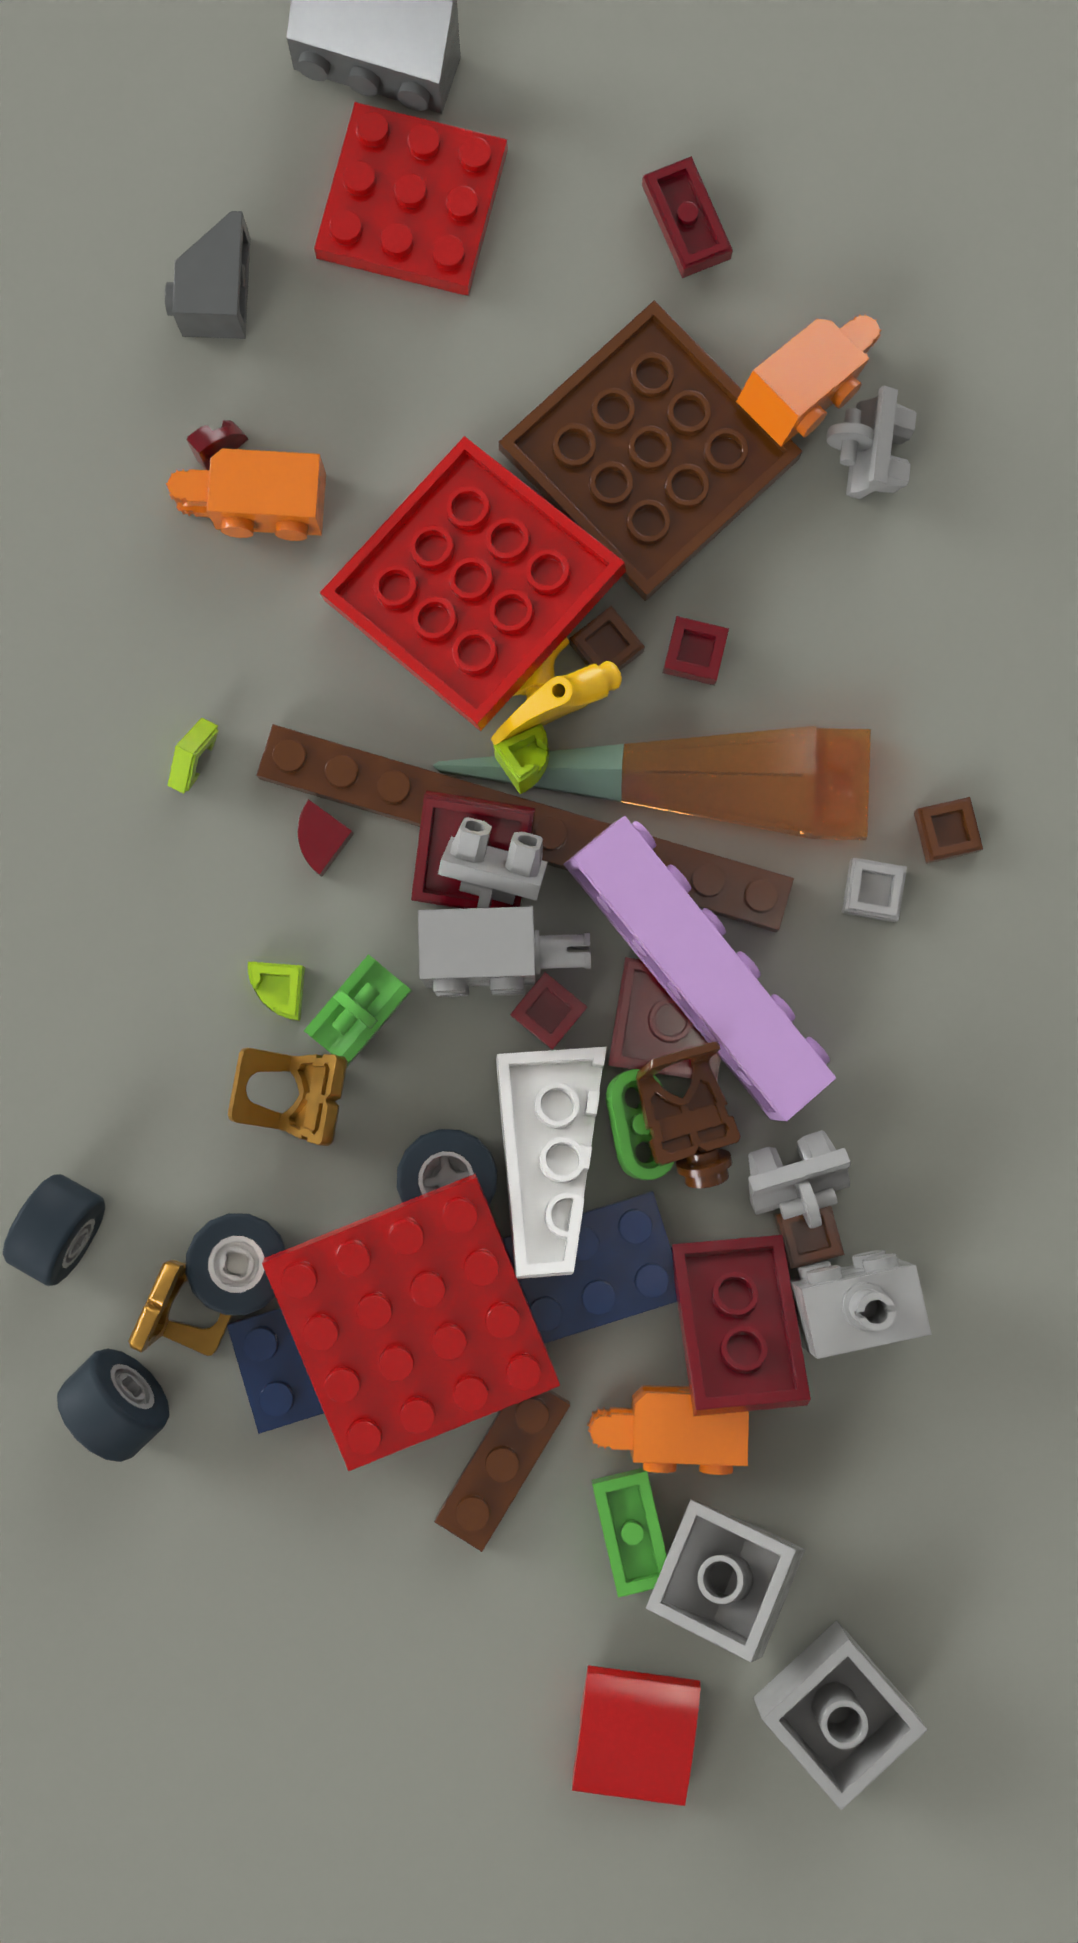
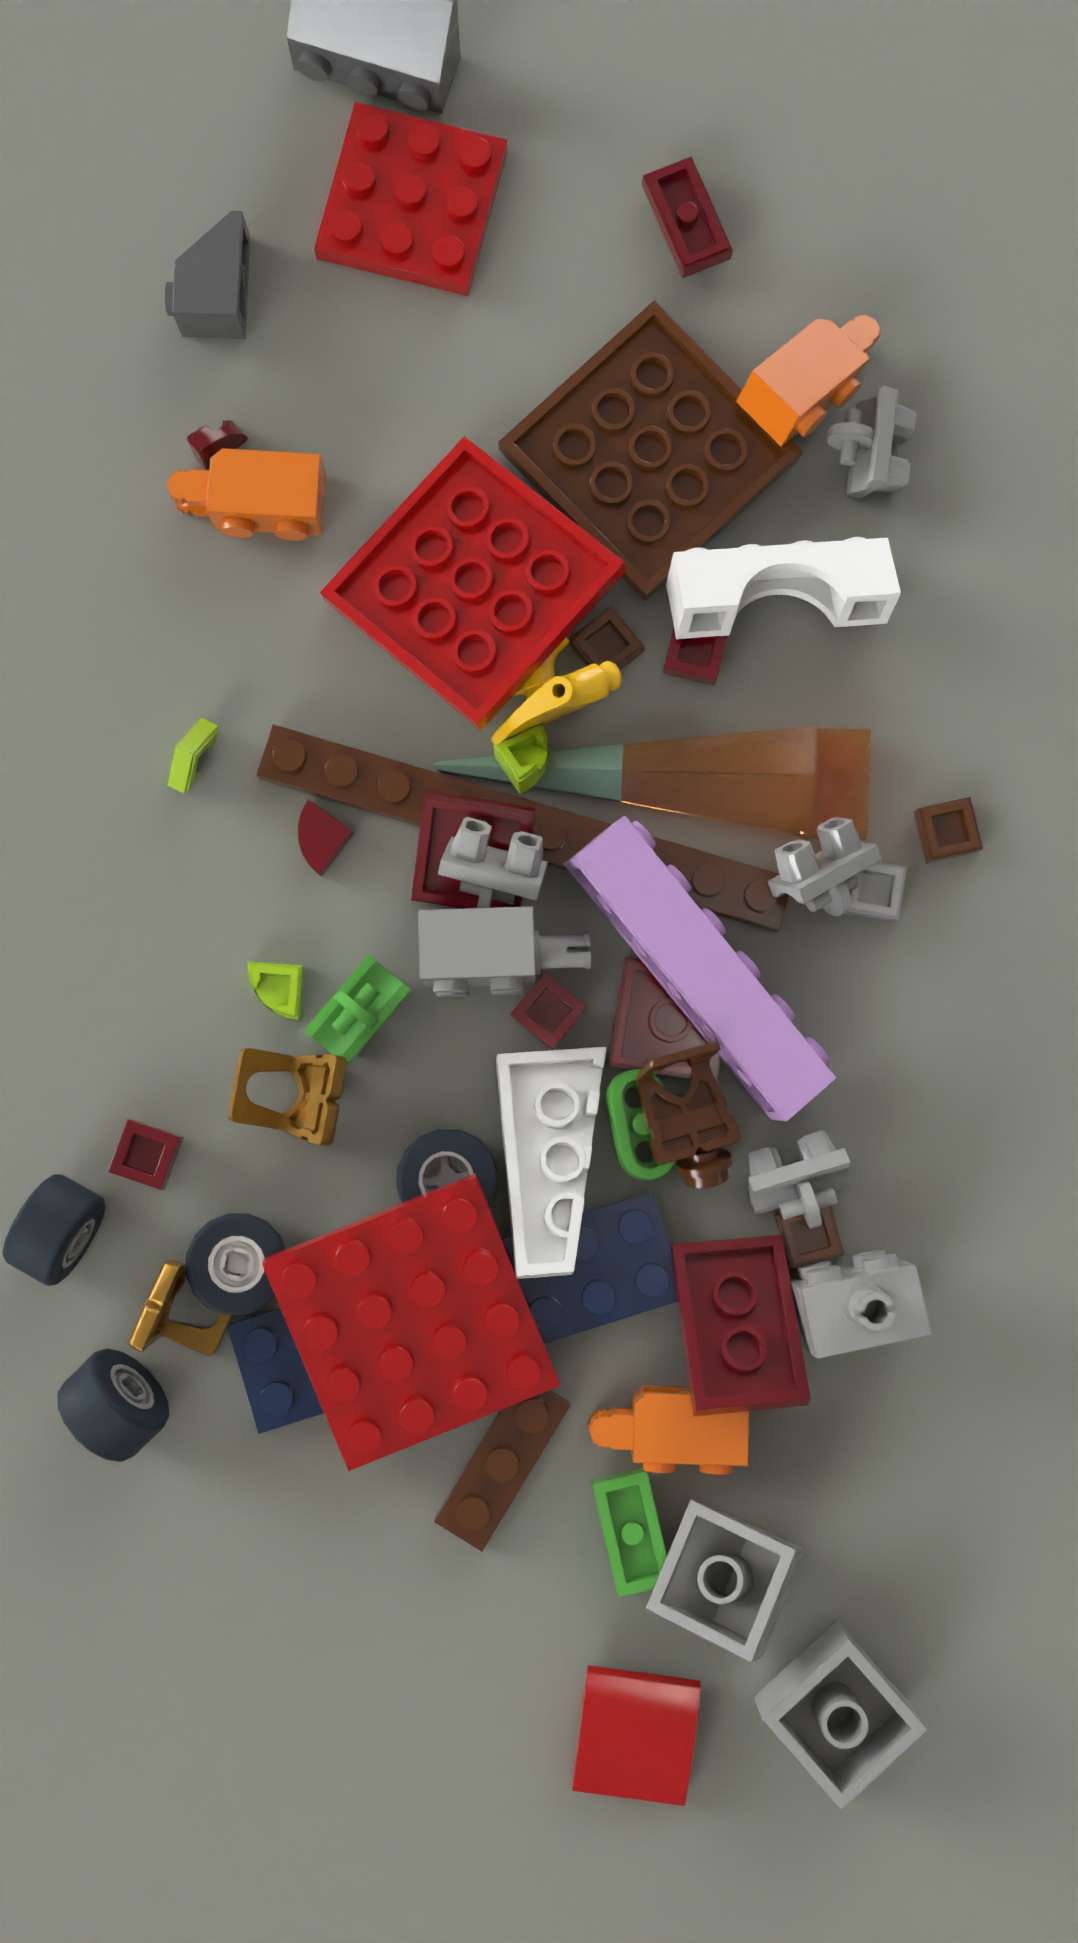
(145, 1154): none -> dark red plate
(828, 876): none -> light grey hips
(845, 579): none -> white arch

